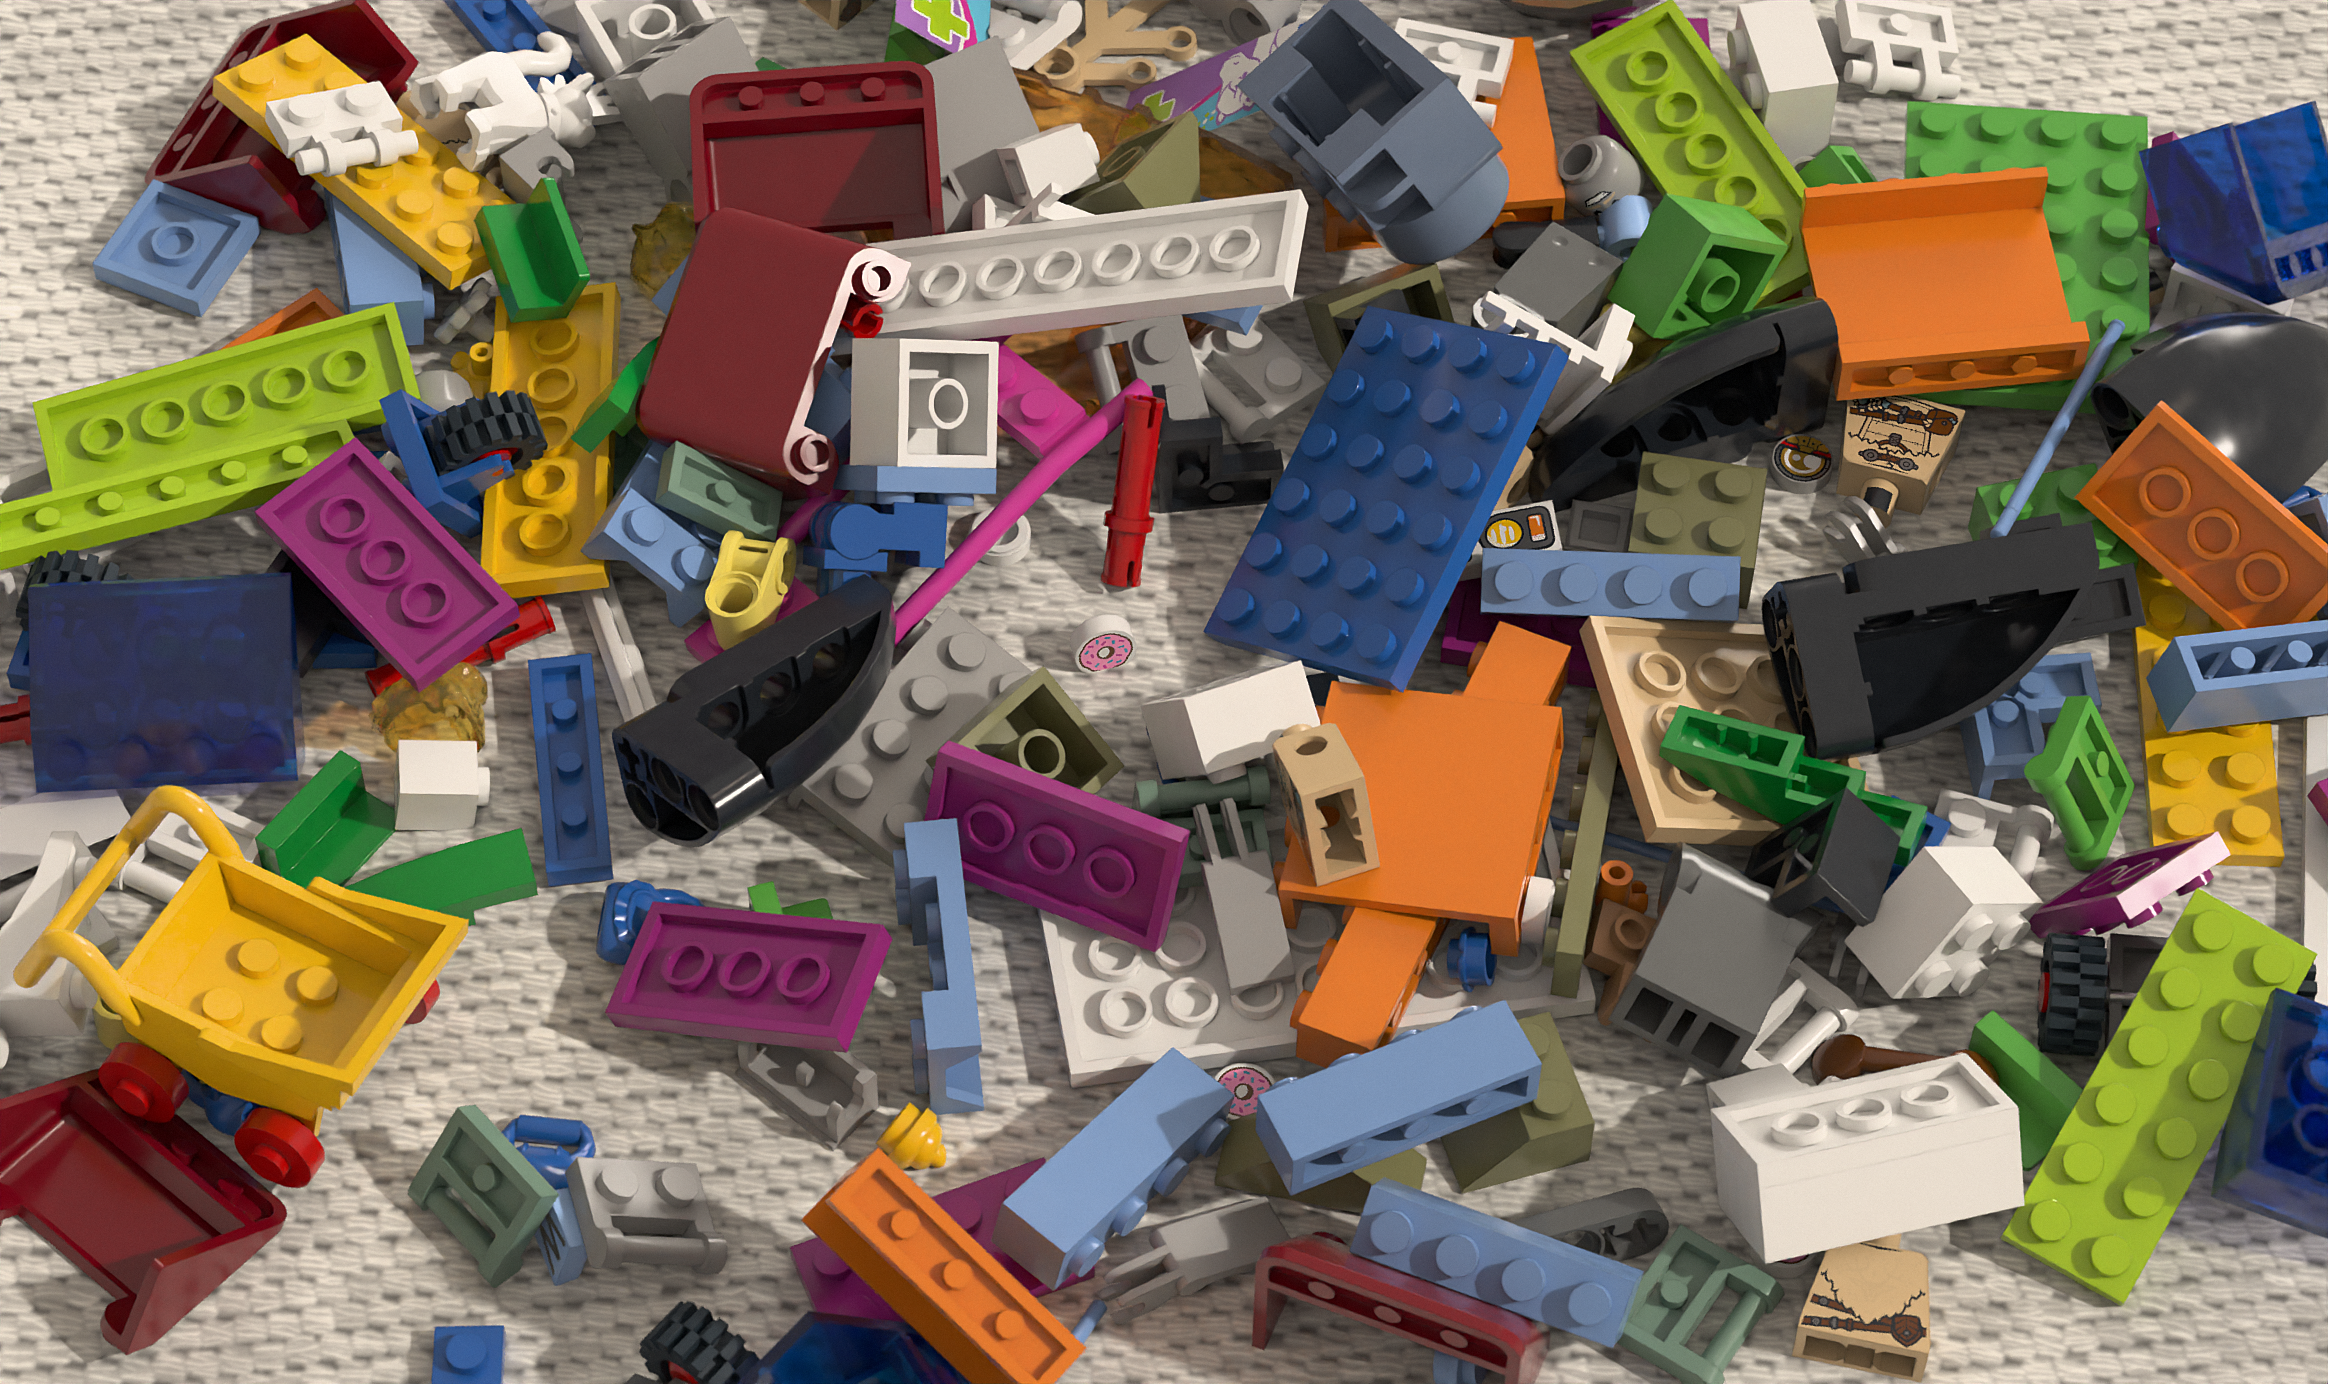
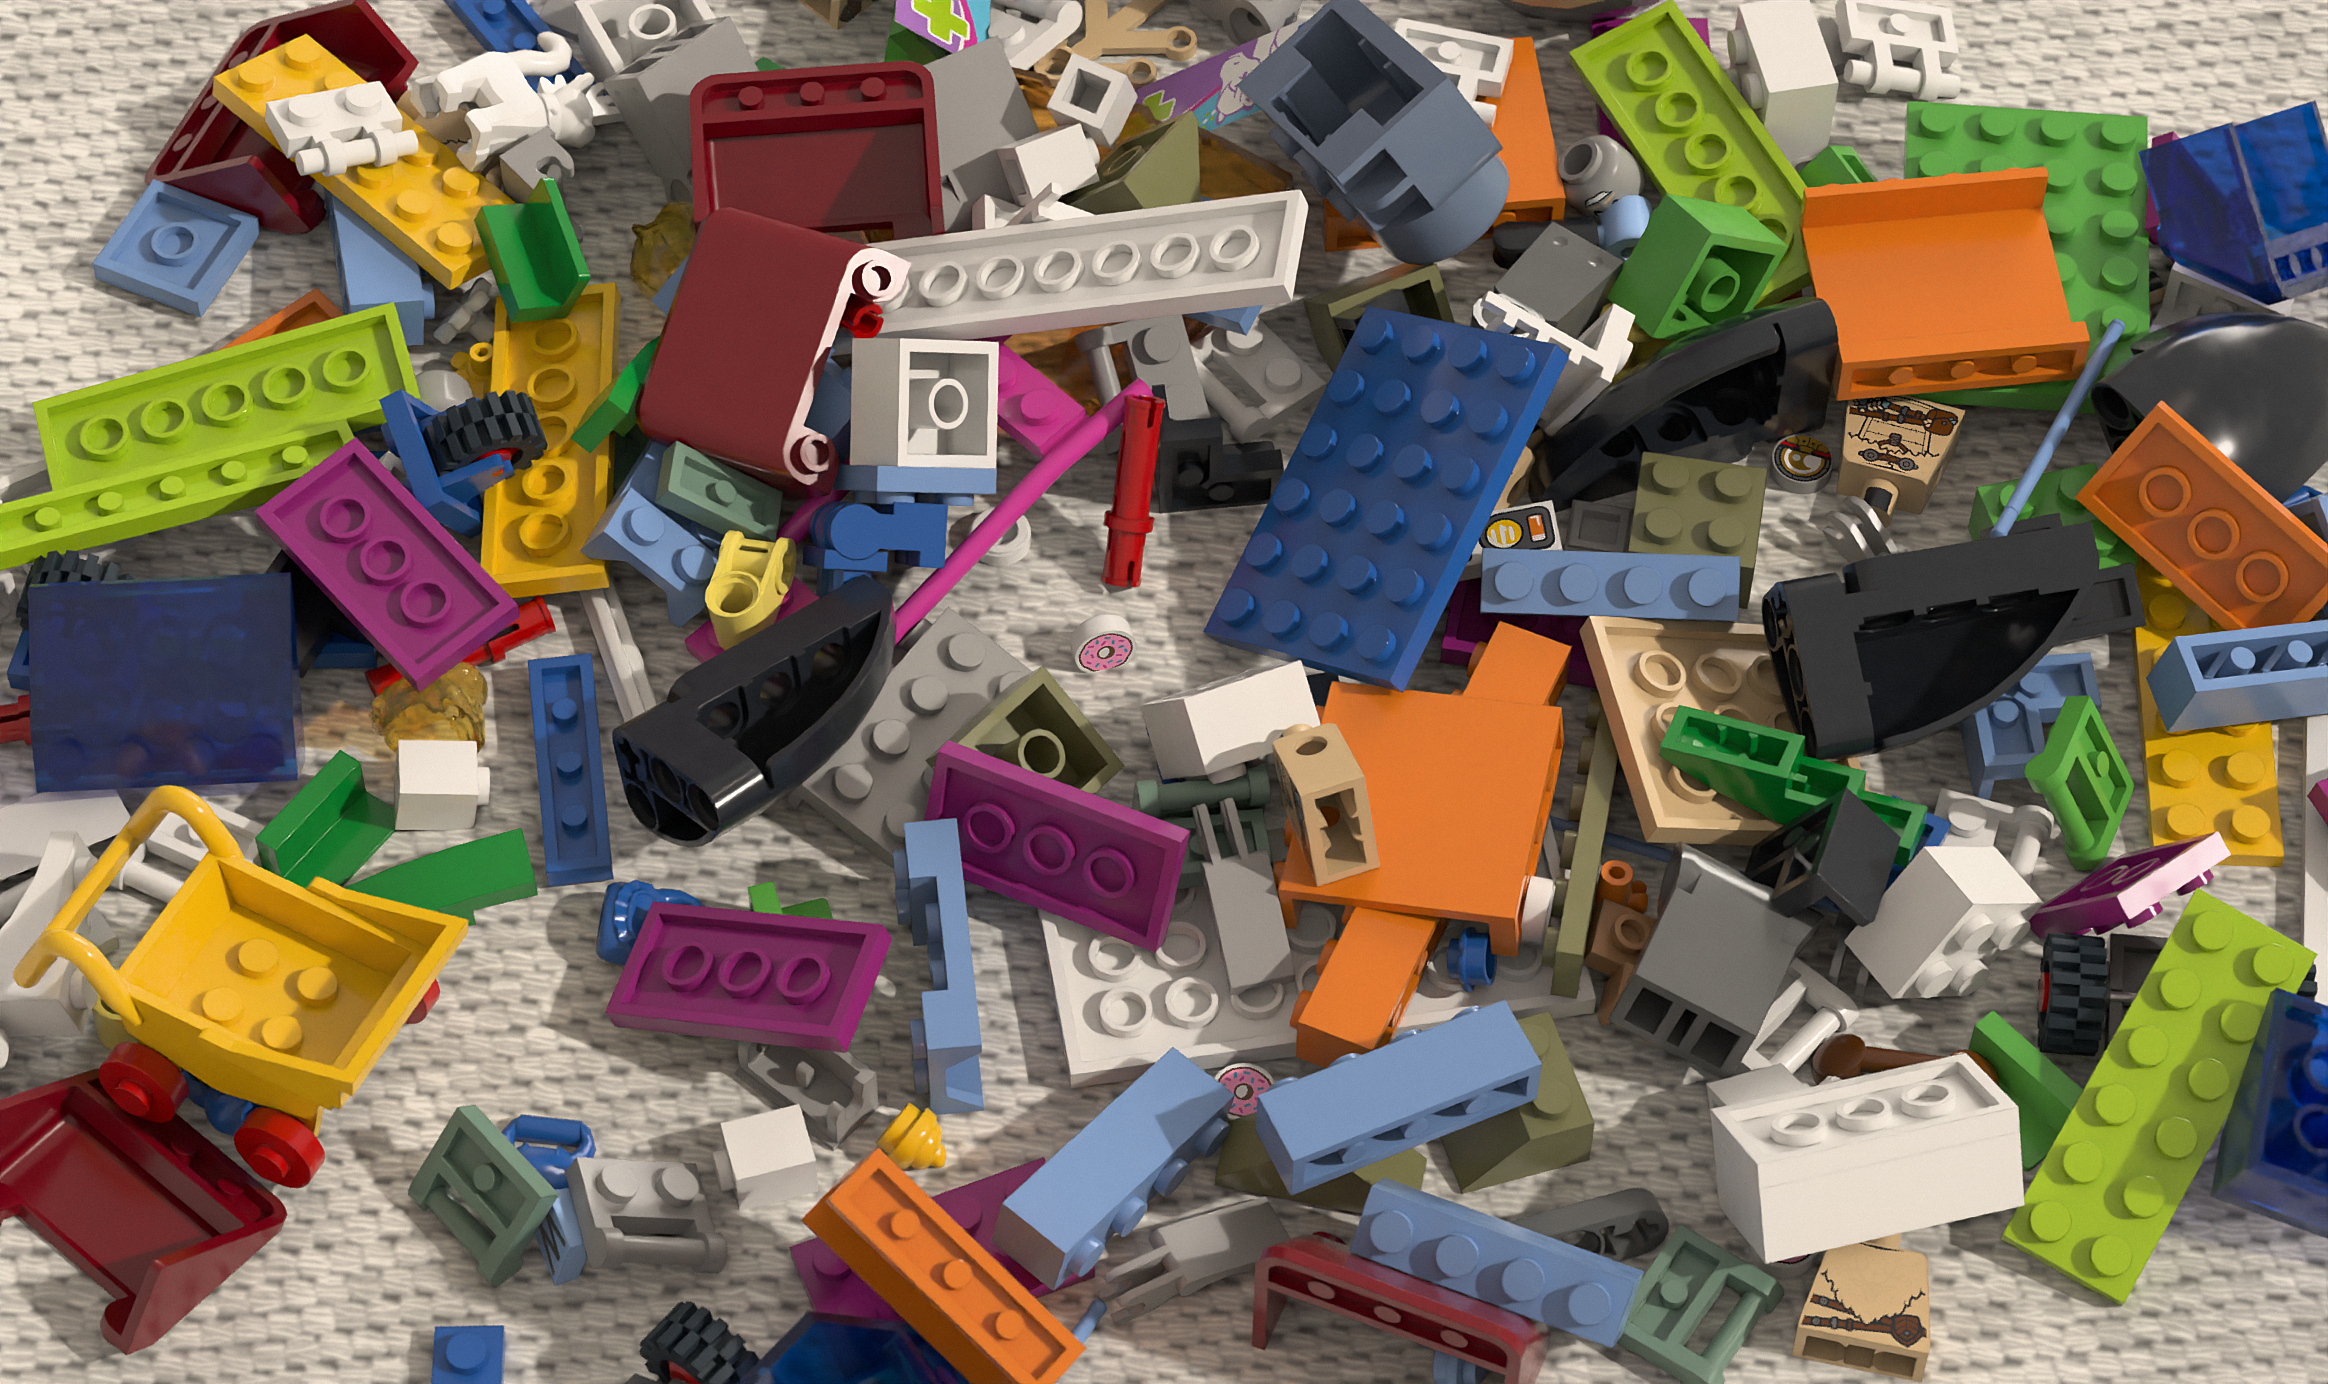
(766, 1158): none -> white brick
(1094, 98): none -> white brick

